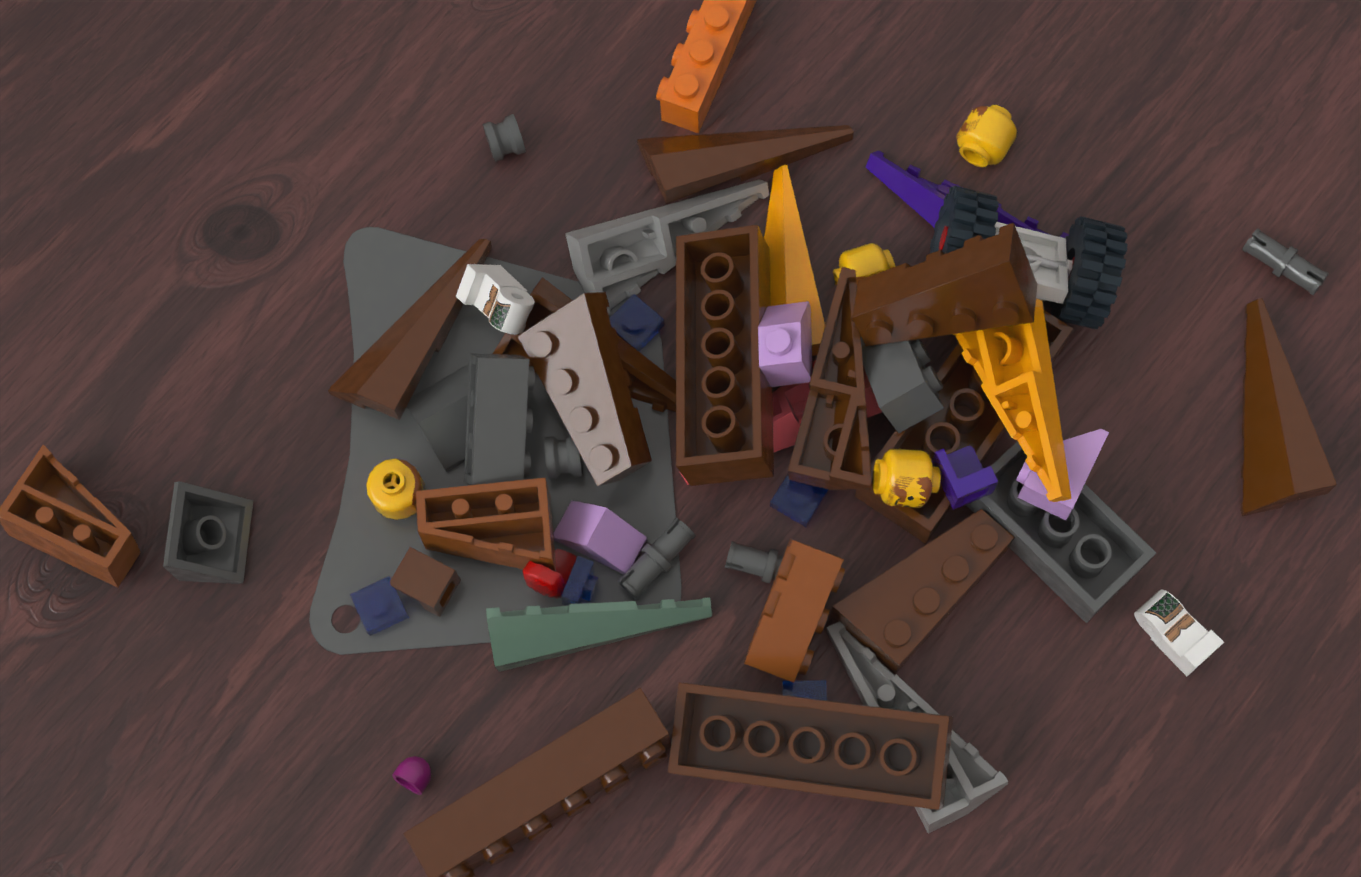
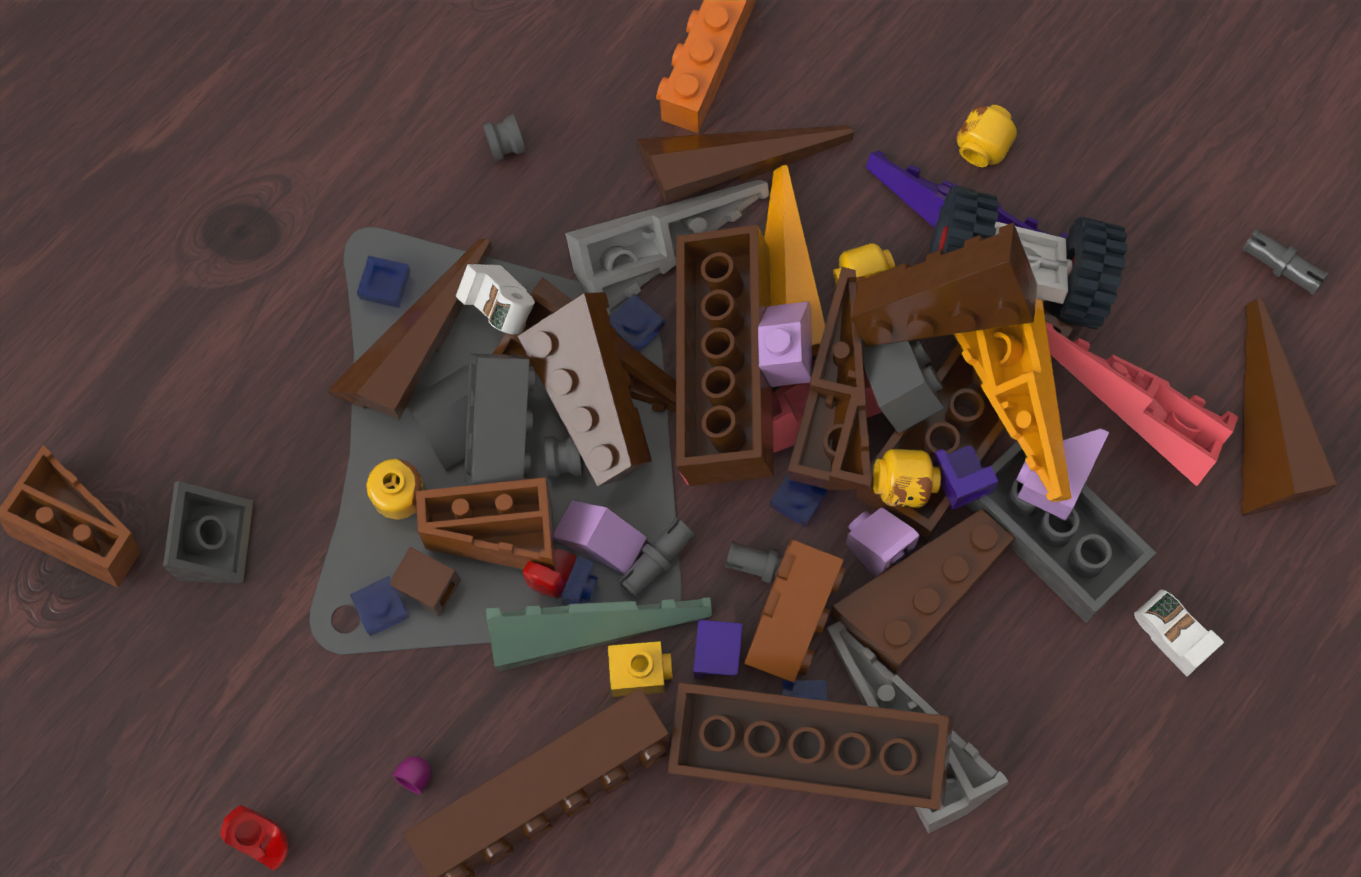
(255, 836): none -> red hair
(383, 281): none -> clear blue plate
(638, 667): none -> yellow brick
(717, 649): none -> dark purple panel
(880, 540): none -> lavender slope
(1162, 416): none -> coral wedge

